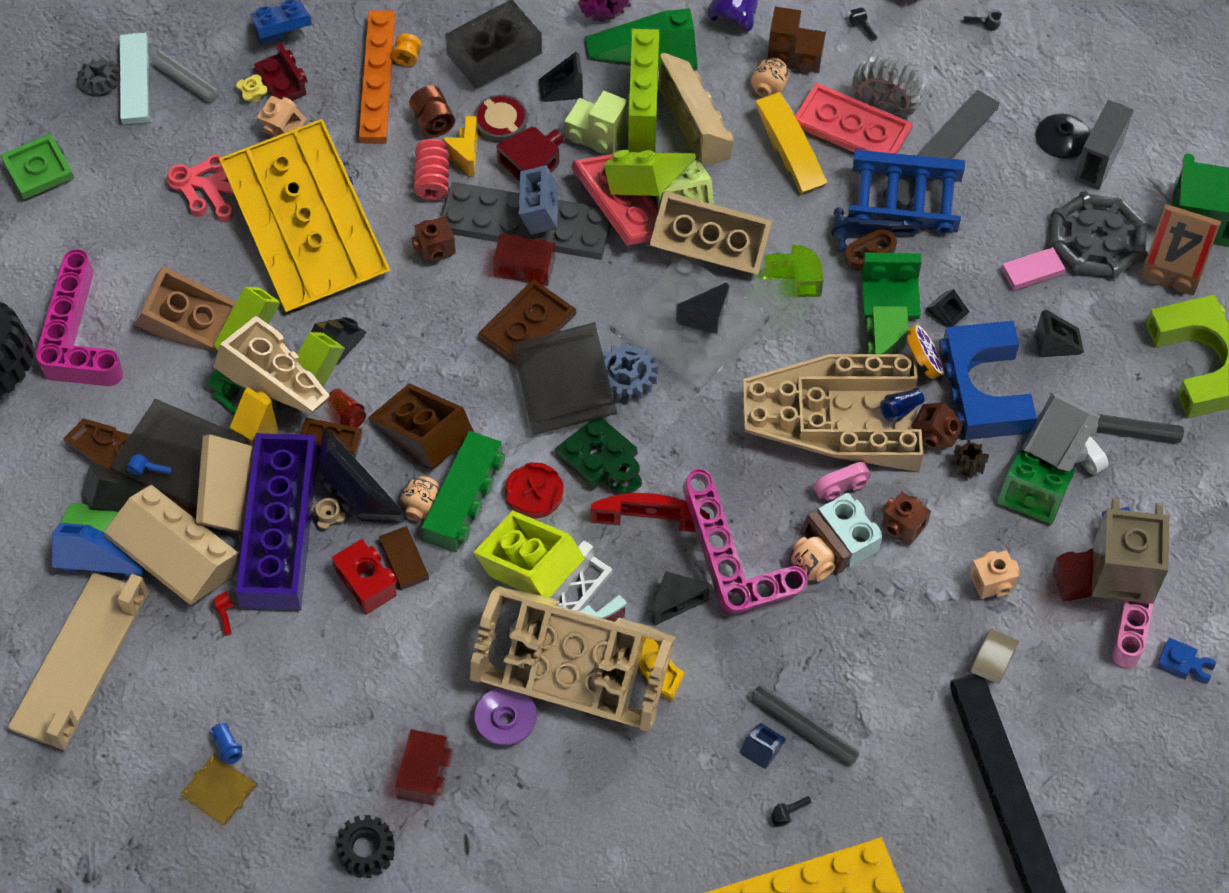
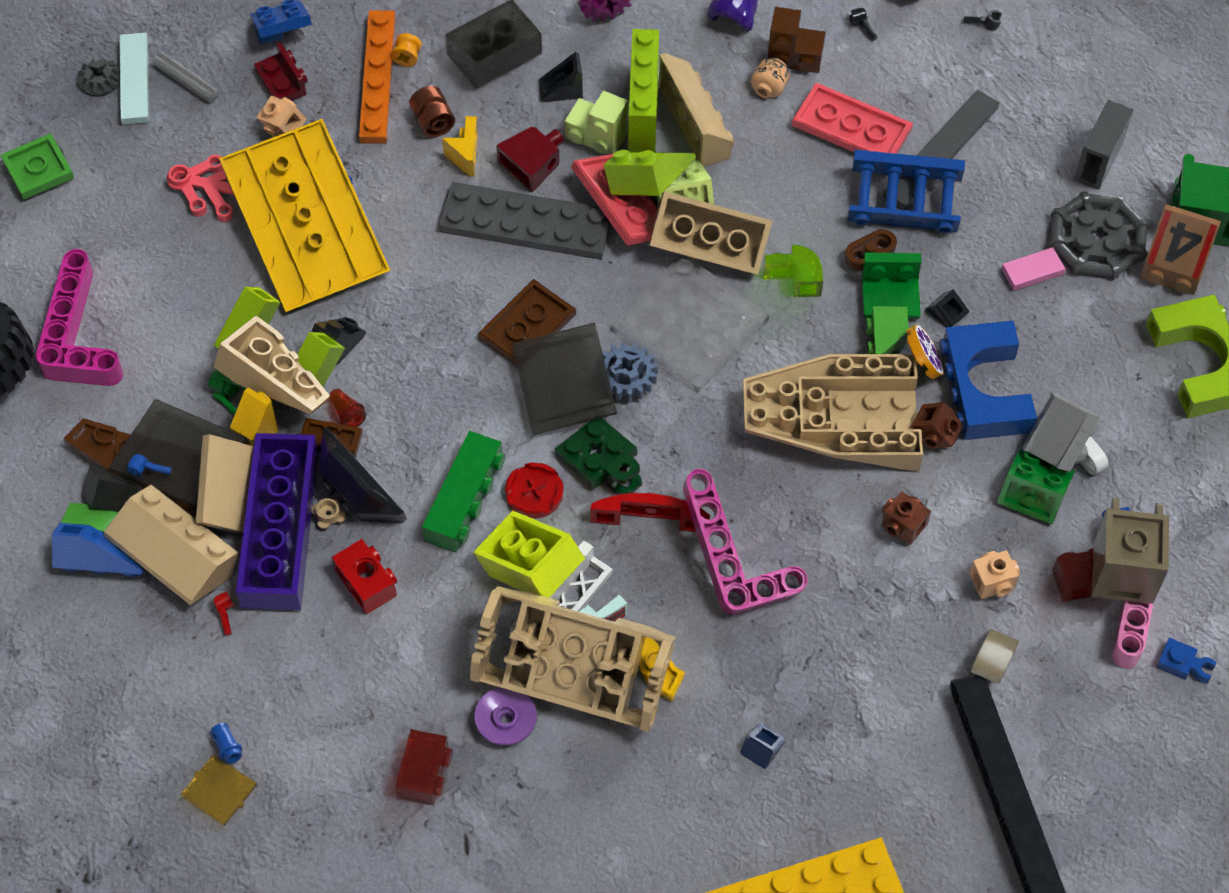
(79, 659): tan bracket -> none
(183, 310): medium nougat slope -> none
(256, 92): light yellow plate -> none
(359, 829): black tyre -> none
(404, 557): reddish brown tile -> none
(418, 497): light nougat head -> none
(422, 424): reddish brown slope -> none
(431, 169): coral piece -> none
(434, 239): copper brick -> none
(500, 117): tile -> none
(524, 259): clear red brick -> none
(538, 200): sand blue brick -> none
(675, 38): green wedge -> none
(677, 596): pearl dark grey slope -> none
(704, 310): black slope -> none
(780, 814): black hand -> none
(791, 142): yellow slope -> none
(805, 725): dark grey axle -> none
(813, 558): light nougat head -> none
(816, 527): reddish brown tile -> none
(842, 480): bright pink plate -> none
(854, 227): dark blue piece -> none
(856, 526): light aqua brick -> none
(888, 86): light grey gear -> none
(900, 404): clear blue cone -> none
(969, 459): dark brown gear -> none
(1057, 336): pearl dark grey slope -> none
(1062, 135): black dish -> none
(1140, 428): dark grey axle -> none

